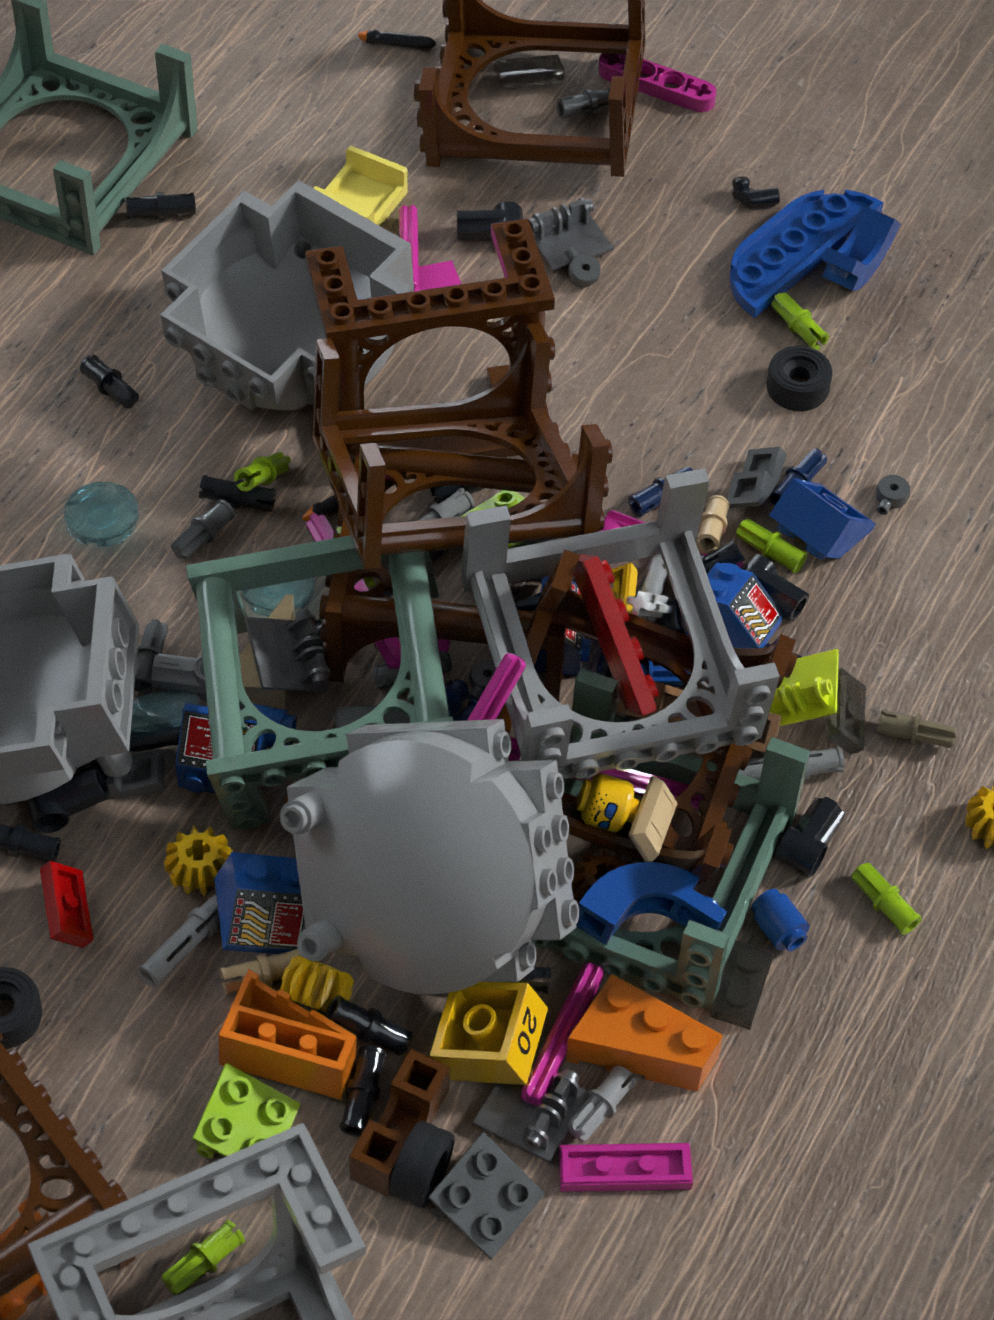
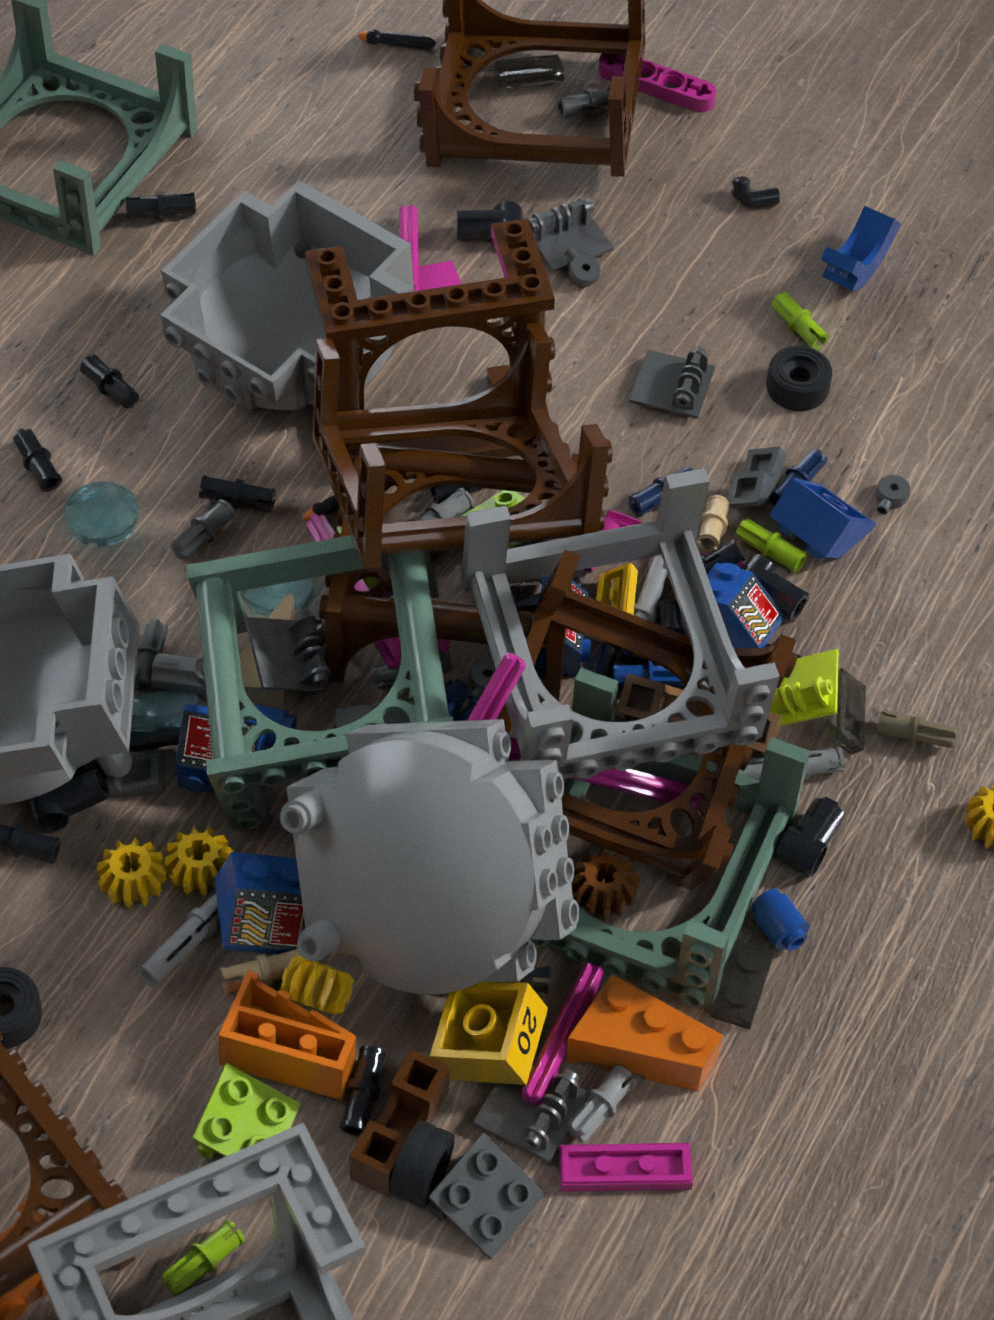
(37, 460): none -> black axle
(66, 904): red plate -> none
(131, 873): none -> yellow gear
(262, 471): lime axle -> none
(368, 185): light yellow panel -> none
(369, 1025): black pin -> none
(607, 802): yellow head -> none
(609, 620): red tile -> none
(641, 890): blue arch -> none
(649, 604): white axle -> none
(653, 819): tan tile -> none
(673, 382): none -> dark grey hinge
(793, 245): blue plate -> none
(886, 898): lime axle -> none

